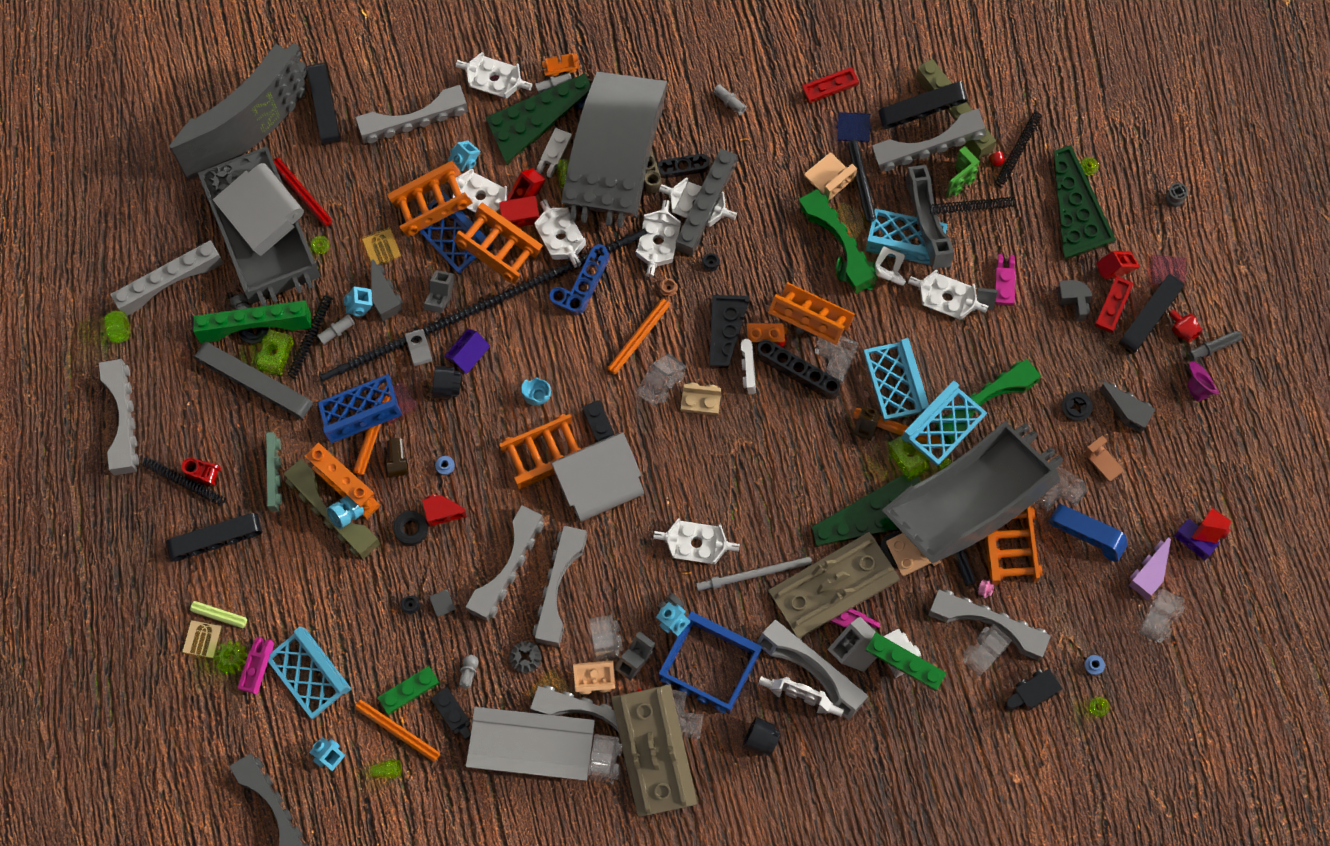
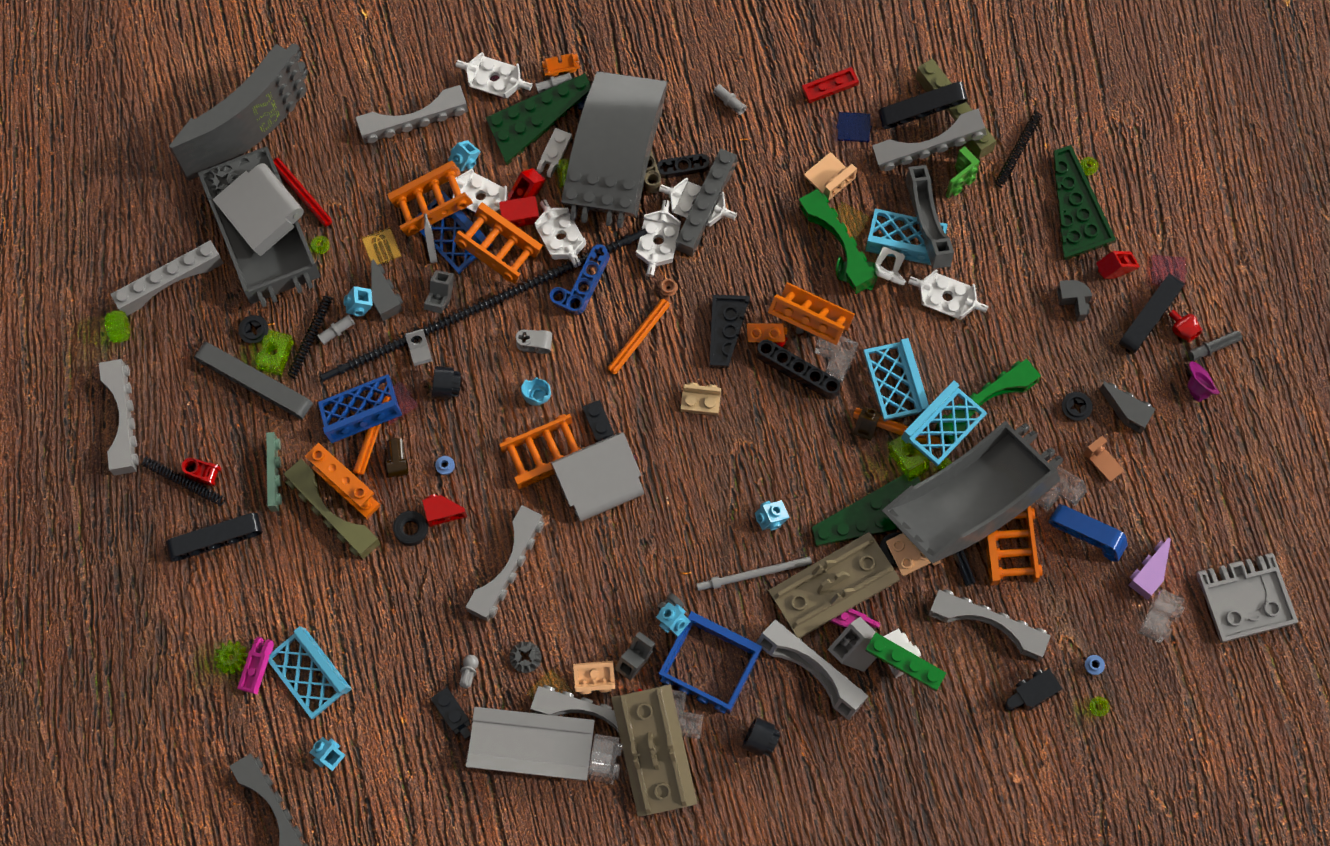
(202, 639): piece -> none
(218, 325): green arch -> none
(218, 614): yellowish green axle -> none
(240, 302): dark grey wheel -> none
(323, 103): black beam -> none
(344, 512): medium azure wheel -> none
(387, 769): clear neon green cone -> none
(397, 730): orange axle -> none
(405, 604): black plate -> none
(408, 690): green plate -> none
(430, 240): none -> light grey piece
(442, 603): dark grey slope -> none
(467, 350): dark purple panel -> none
(536, 341): none -> light grey piece
(570, 547): light grey arch -> none
(604, 637): clear brick -> none
(660, 378): clear brick -> none
(683, 532): white plate -> none
(710, 257): black plate -> none
(748, 365): white hinge -> none
(771, 515): none -> medium azure brick
(803, 691): white plate -> none
(861, 181): black axle -> none
(977, 202): black piece -> none
(986, 588): bright pink plate -> none
(987, 297): dark grey slope -> none
(990, 646): clear brick -> none
(997, 158): red hinge -> none
(1005, 282): dark pink hinge -> none
(1114, 304): red plate -> none
(1176, 194): dark grey wheel -> none
(1201, 548): dark purple panel -> none
(1212, 527): red slope -> none
(1246, 601): none -> light grey hinge

